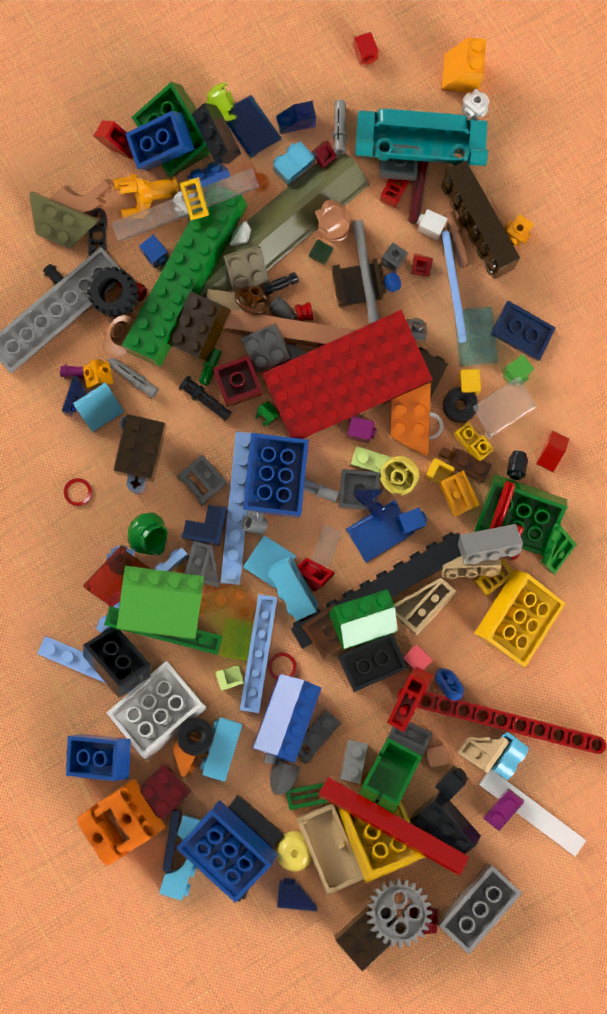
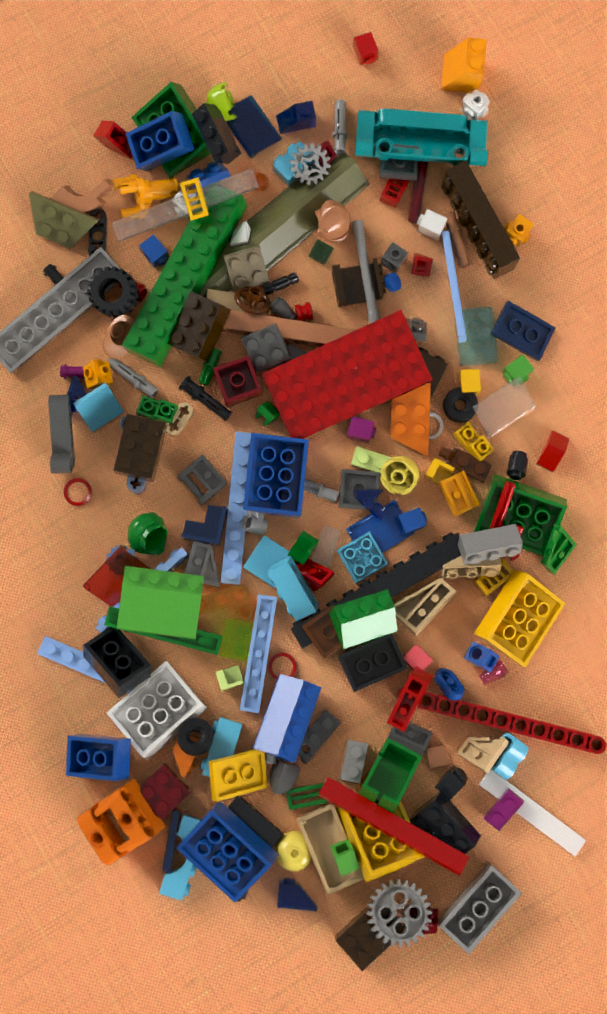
(61, 430): none -> dark grey beam
(156, 410): none -> green slope
(182, 421): none -> tan beam
(237, 774): none -> yellow plate
(303, 547): none -> green panel
(313, 156): none -> light grey gear
(345, 857): none -> bright green brick
(362, 557): none -> medium azure tile
(486, 661): none -> blue brick
(498, 672): none -> clear pink cone

